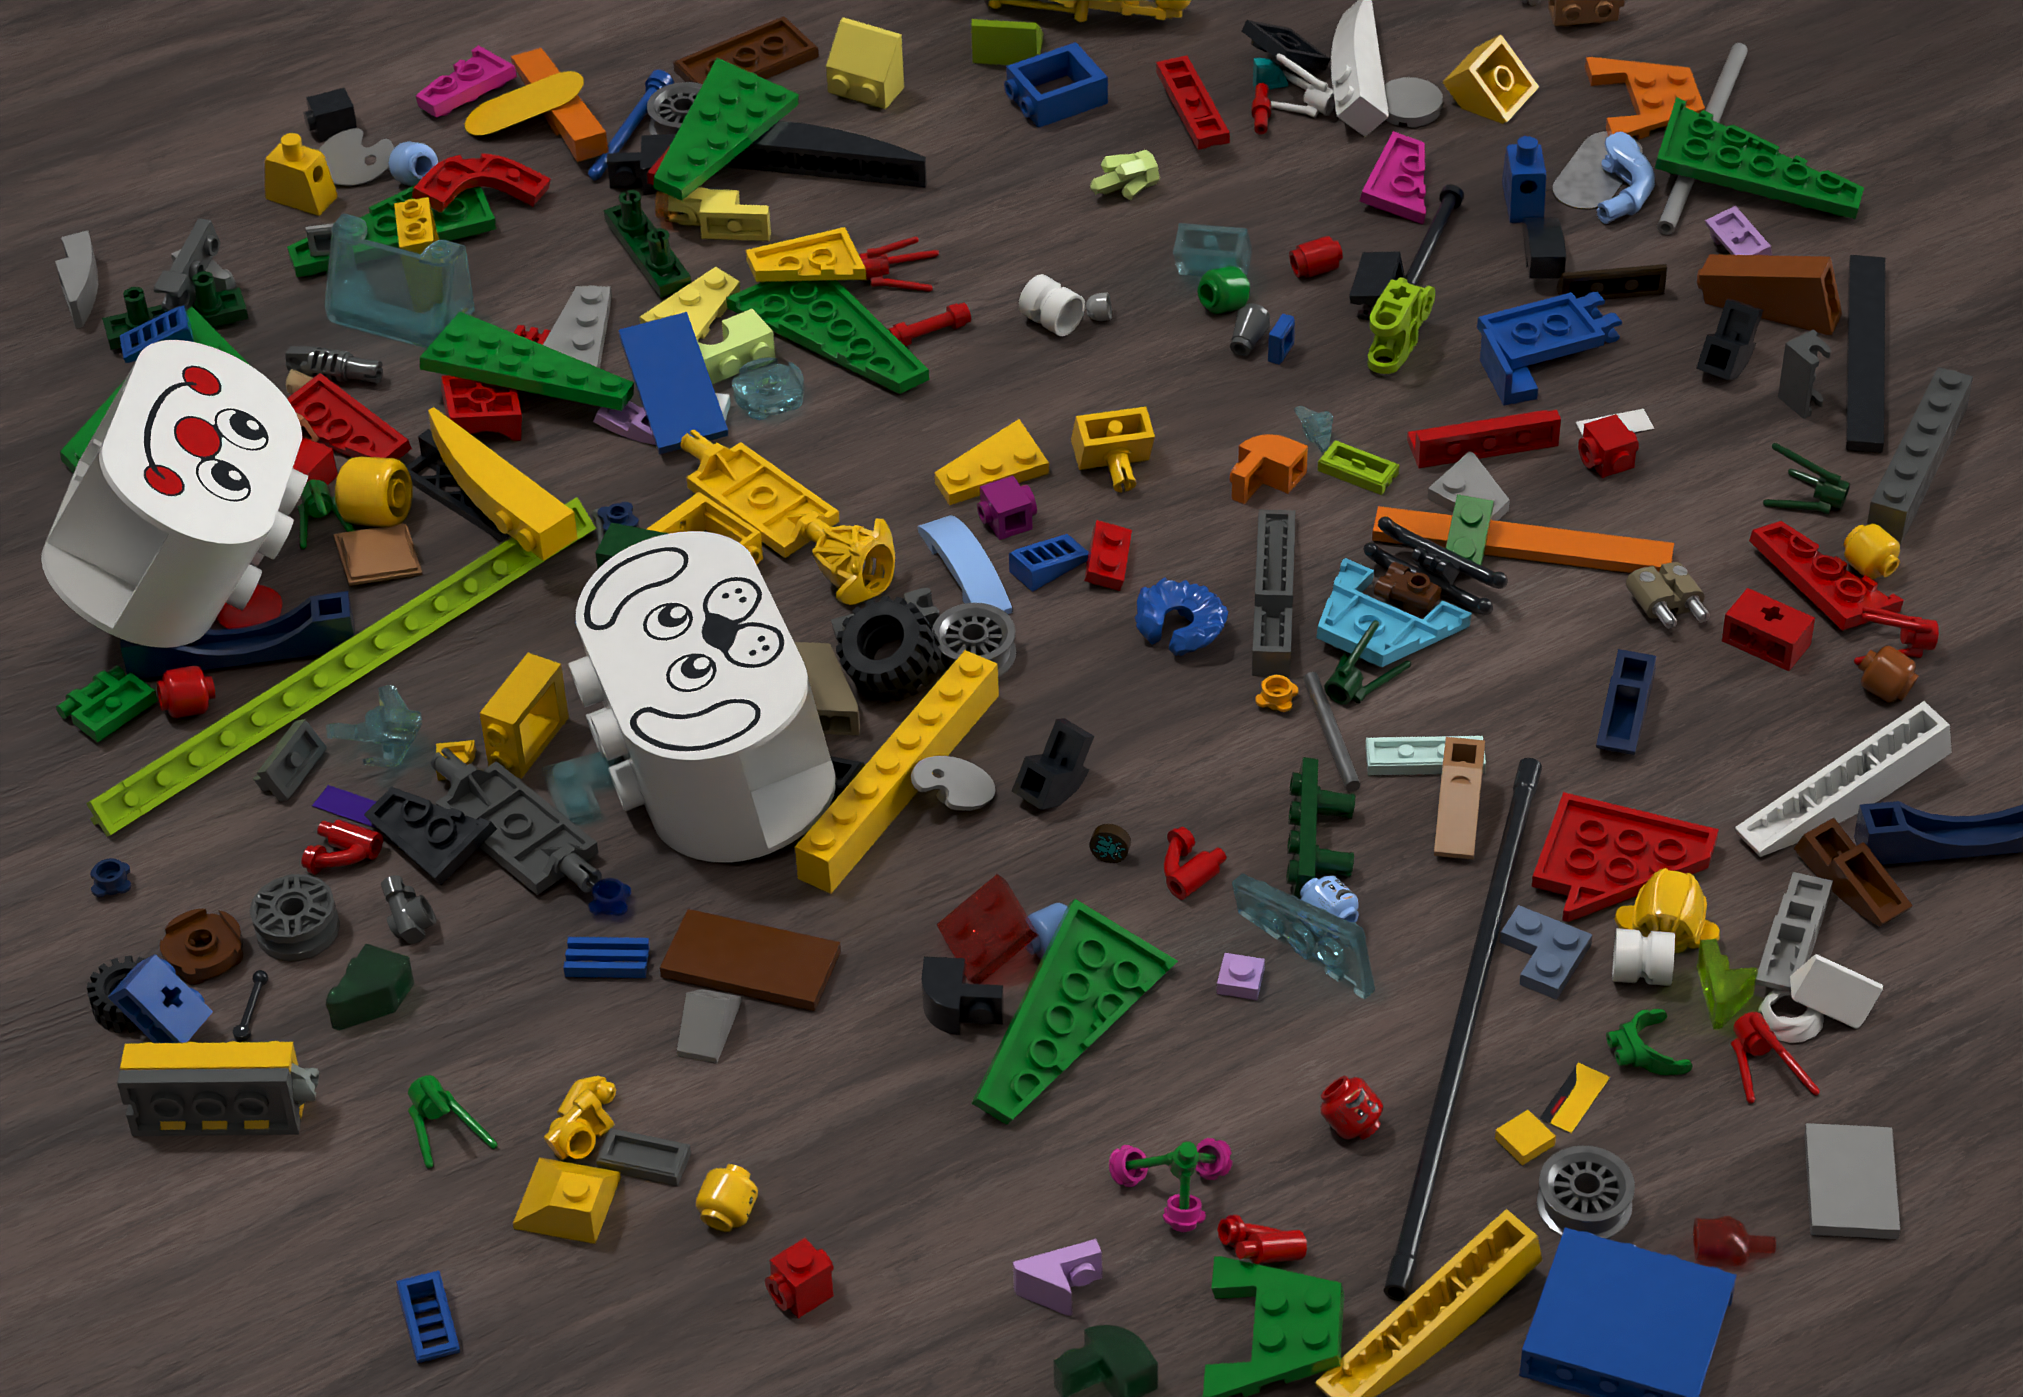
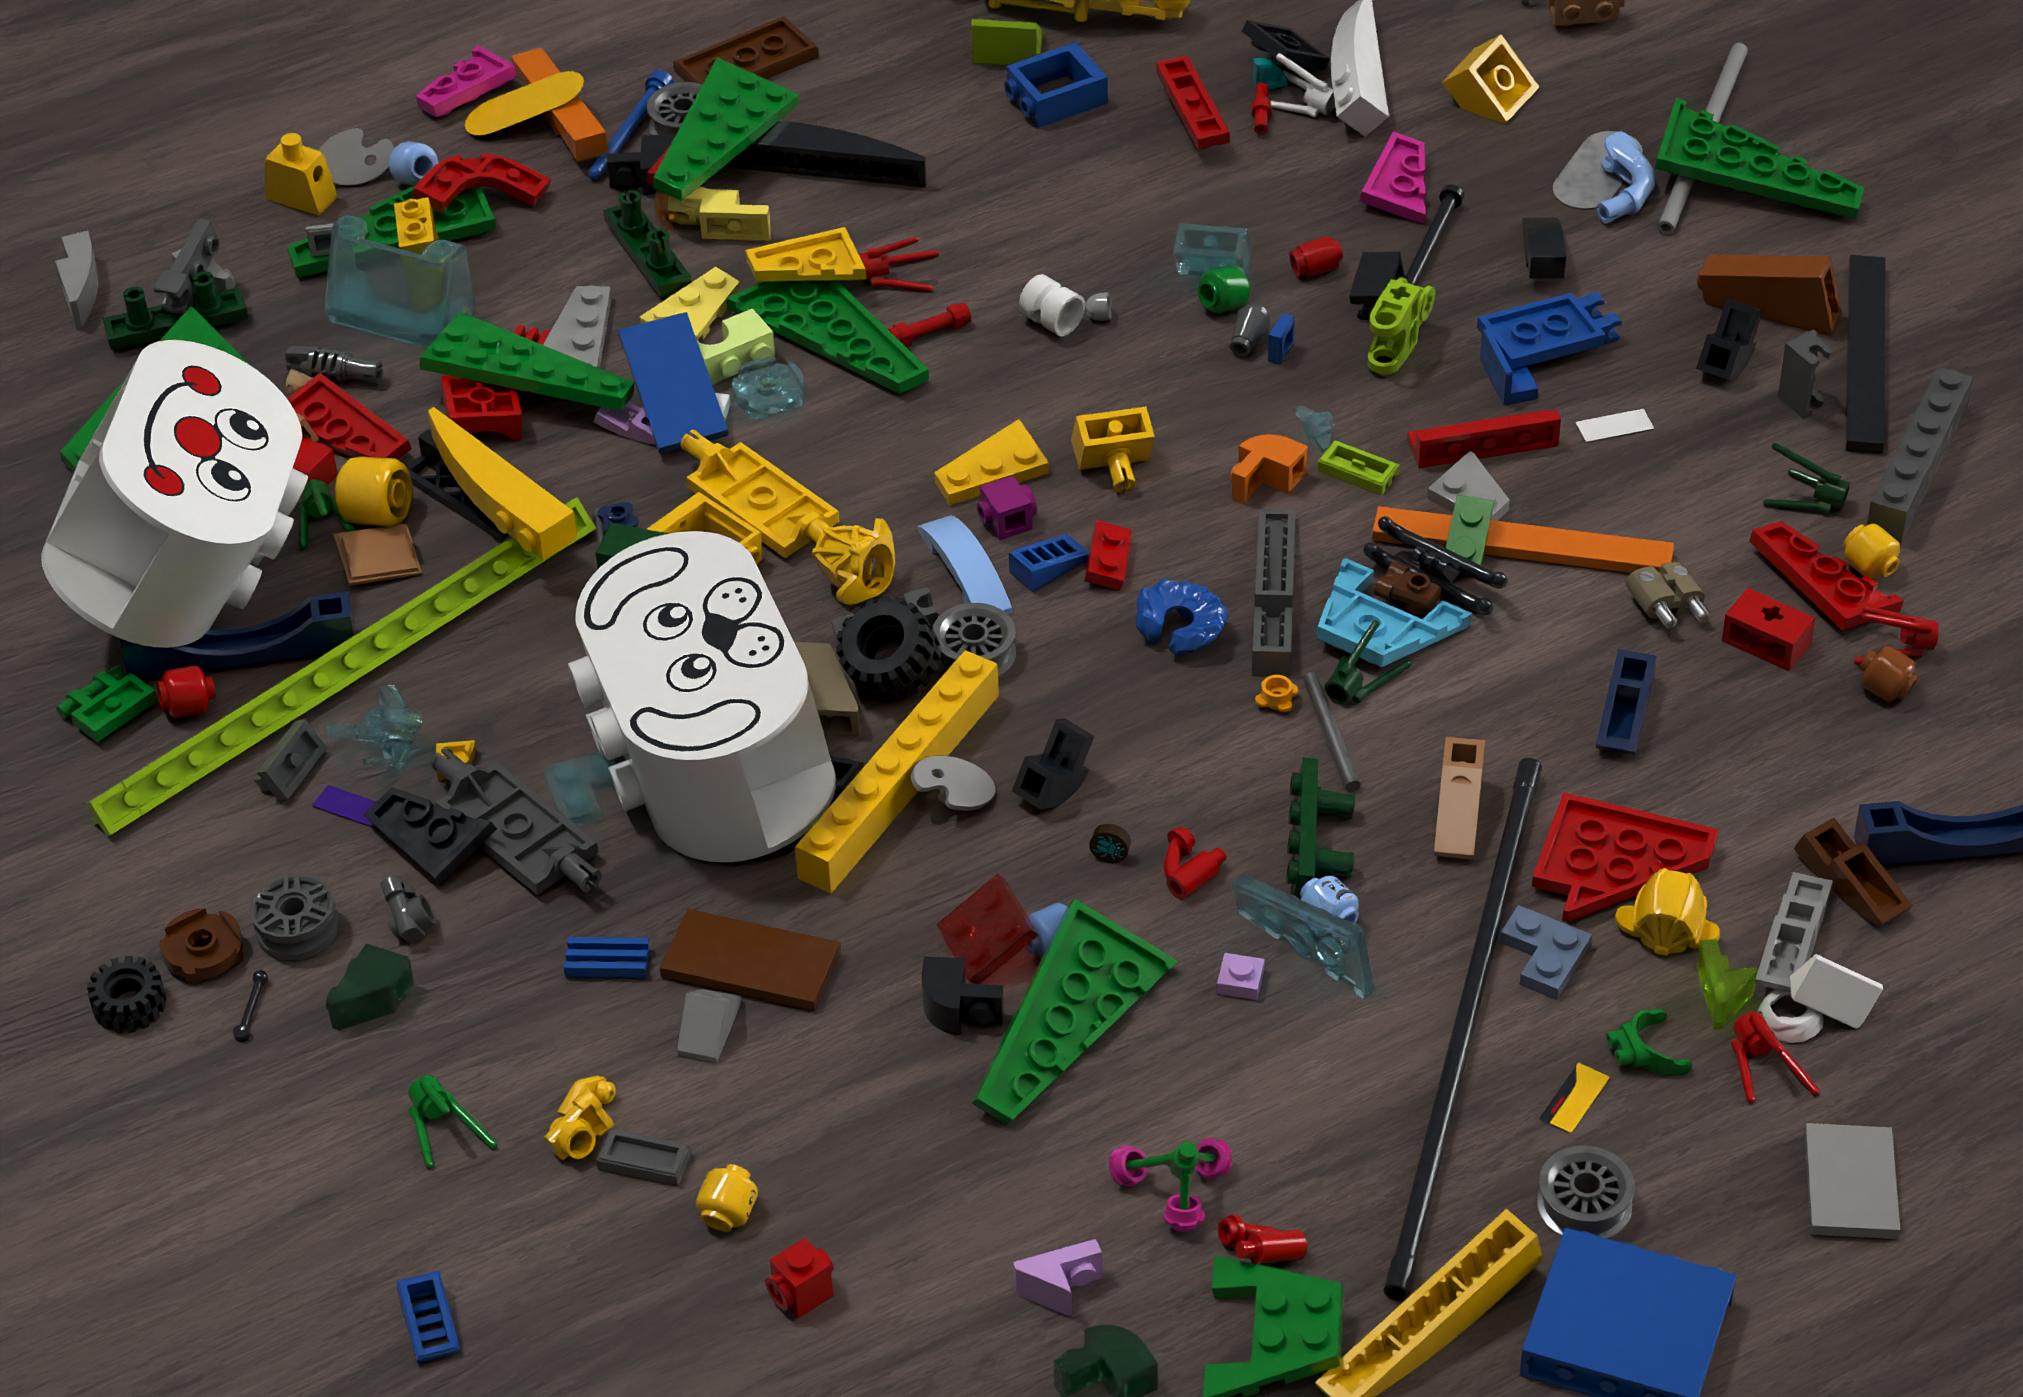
(110, 877): dark blue plate -> none
(160, 1002): blue brick -> none
(168, 326): blue slope -> none
(214, 1088): dark grey piece -> none
(263, 606): red sticker -> none
(330, 114): black brick -> none
(354, 841): red plant -> none
(524, 714): yellow window -> none
(567, 1200): yellow slope -> none
(610, 897): clear blue plate -> none
(865, 64): light yellow slope -> none
(1128, 172): yellowish green rock -> none
(1351, 1108): red head -> none
(1407, 755): light aqua tile -> none
(1412, 101): light grey tile -> none
(1524, 166): blue torso -> none
(1525, 1137): yellow tile -> none
(1608, 446): red brick -> none
(1615, 282): dark brown slope -> none
(1643, 957): white wheel -> none
(1651, 90): orange wing -> none
(1727, 1241): clear red piece -> none
(1737, 234): lavender hinge -> none
(1855, 778): white slope -> none

